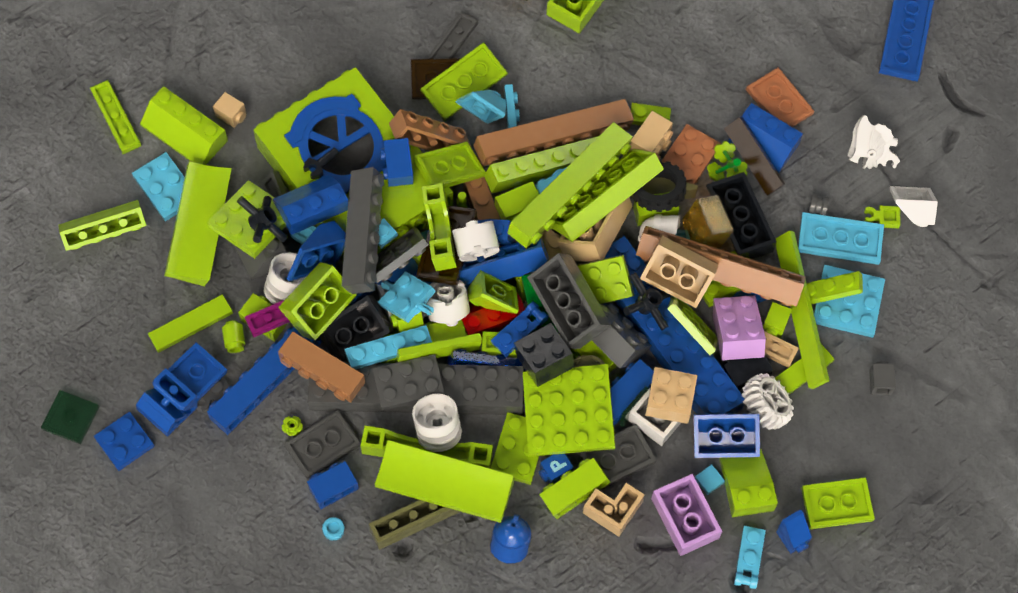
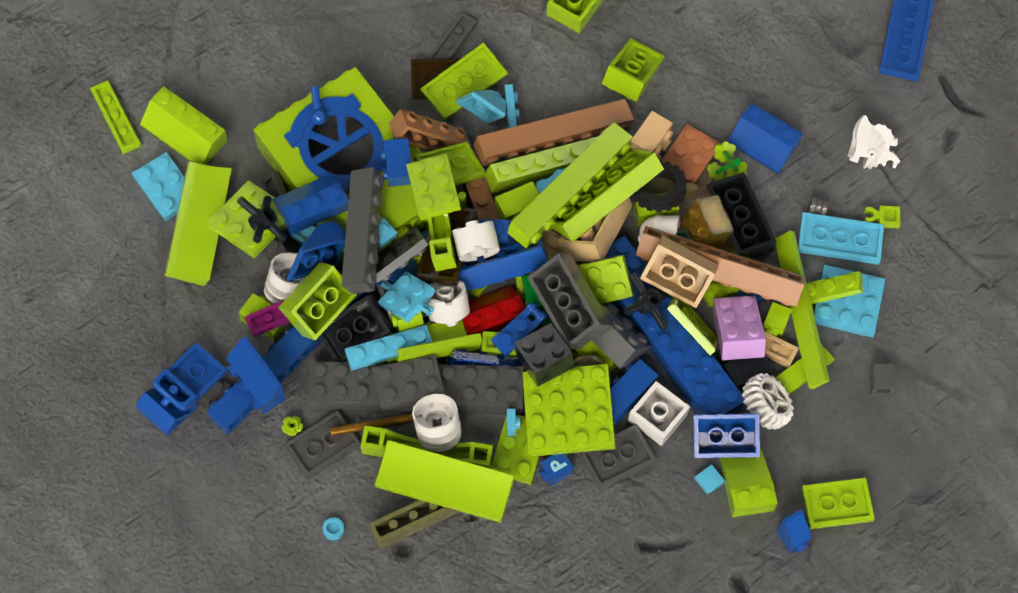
(70, 417): clear green plate -> none
(102, 225): lime brick -> none
(124, 441): blue plate -> none
(190, 323): lime tile -> none
(230, 110): tan brick -> none
(233, 336): lime brick -> none
(254, 376): none -> blue slope
(318, 116): none -> blue bar
(318, 164): black bar -> none
(321, 367): medium nougat brick -> none
(332, 484): blue brick -> none
(354, 427): none -> pearl gold bar
(433, 187): none -> lime plate
(493, 293): lime slope -> none
(510, 539): blue helmet -> none
(513, 422): none -> medium azure plate
(574, 487): lime brick -> none
(614, 513): tan brick -> none
(625, 415): clear green piece -> none
(632, 70): none -> lime slope
(642, 111): lime plate -> none
(671, 395): tan brick -> none
(686, 514): lavender brick -> none
(749, 556): medium azure plate -> none
(754, 156): dark brown tile -> none
(780, 98): nougat tile -> none
(916, 203): white slope -> none

